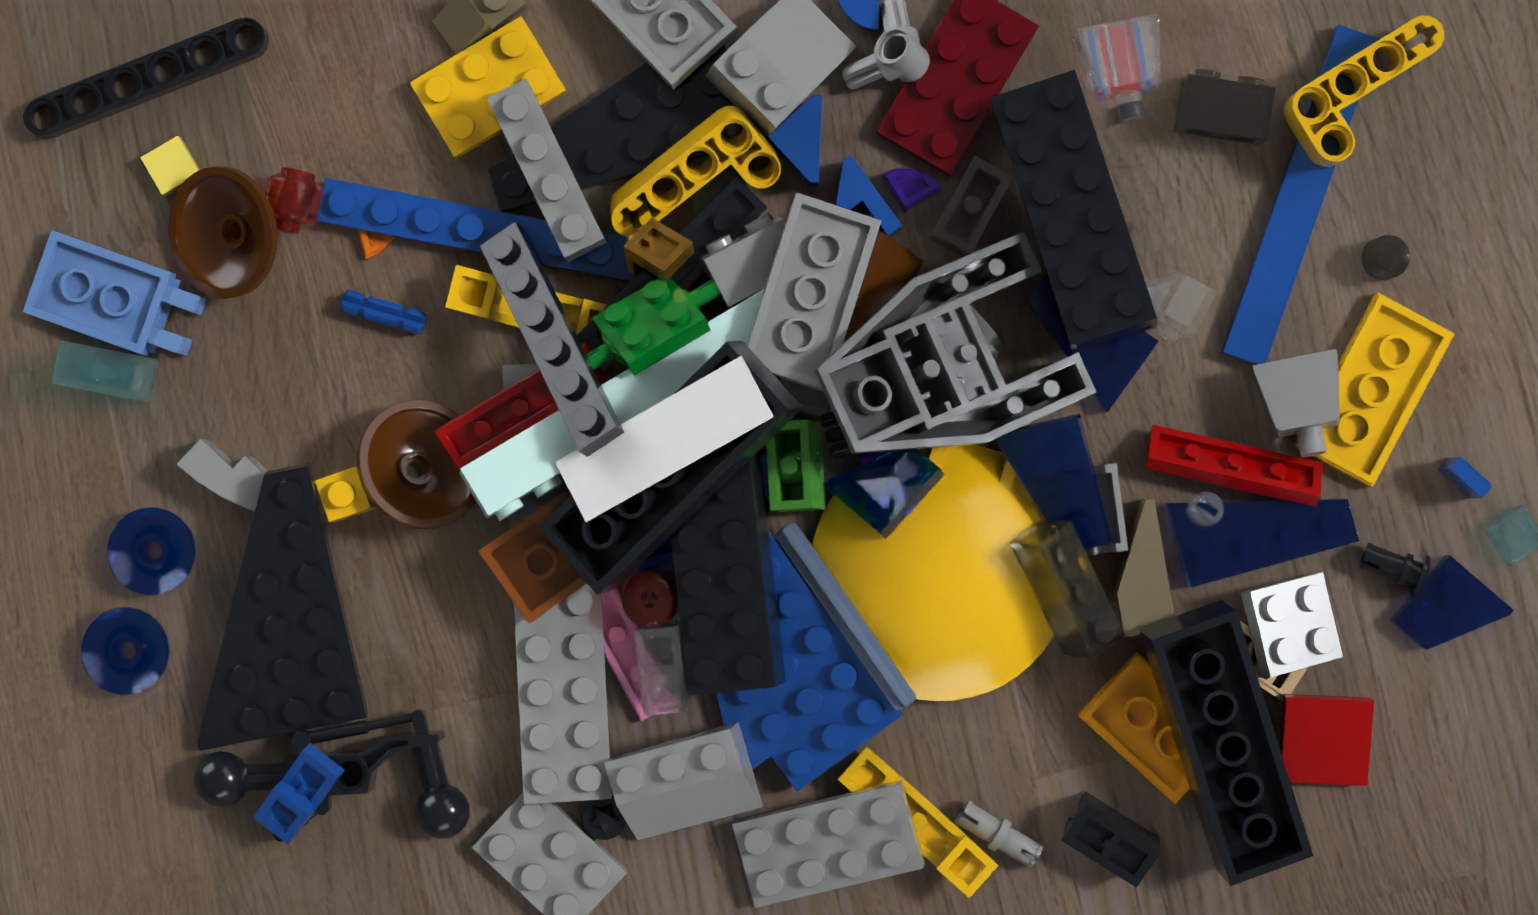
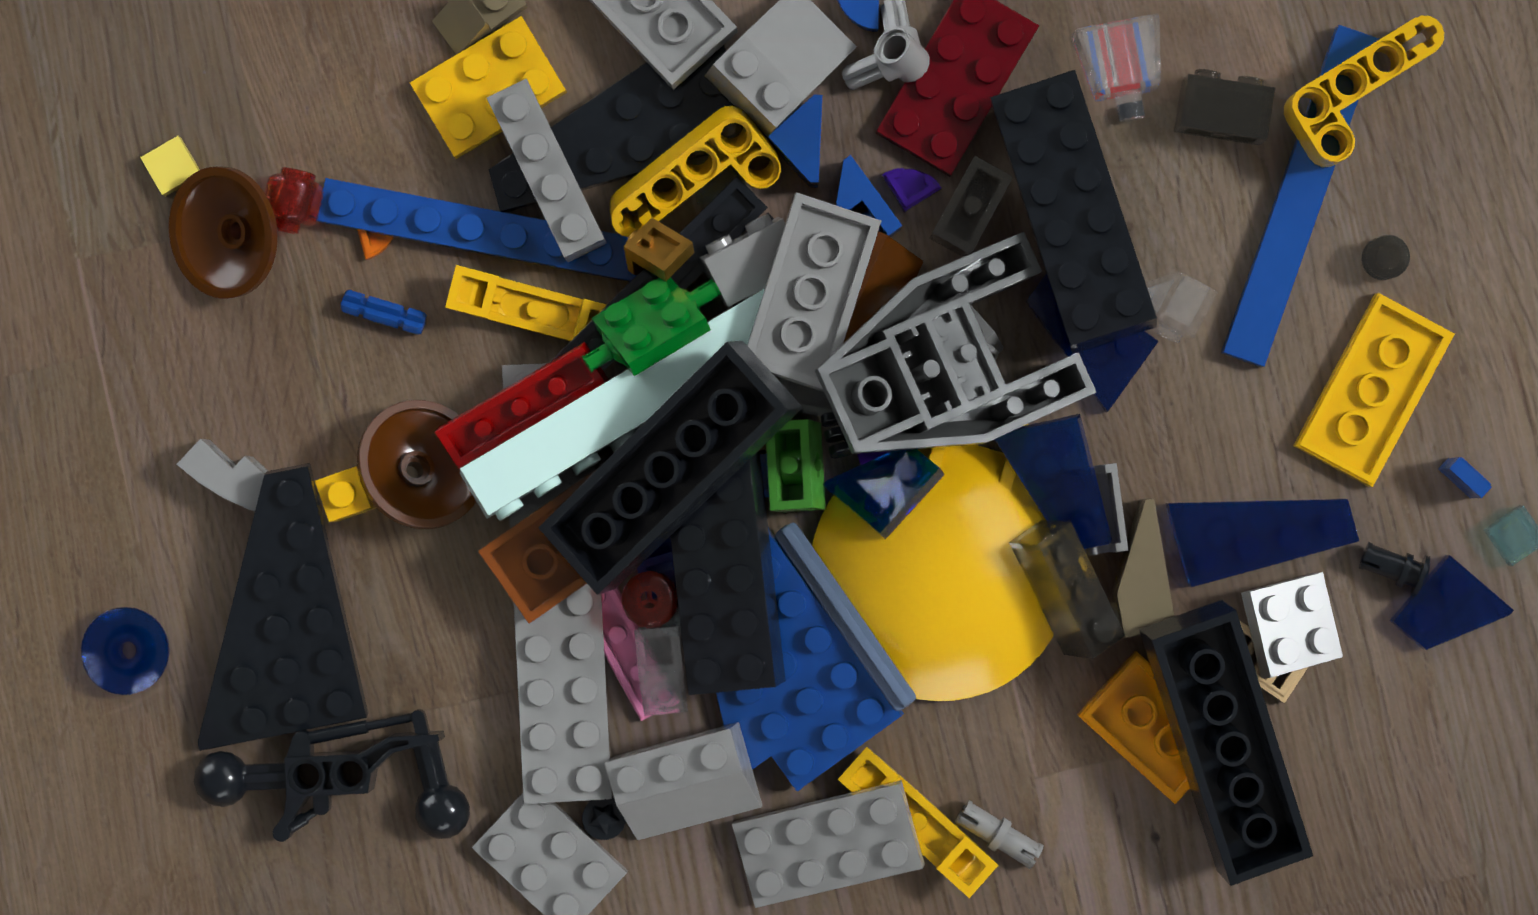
(105, 371): clear light blue brick -> none
(108, 296): medium blue tile -> none
(130, 556): clear blue dish -> none
(143, 70): black beam -> none
(299, 793): blue slope -> none
(551, 340): plate -> none
(666, 438): white sticker -> none
(1111, 839): black hinge -> none
(1200, 516): clear hinge -> none
(1234, 465): red plate -> none
(1302, 397): light grey torso -> none
(1326, 738): red tile -> none

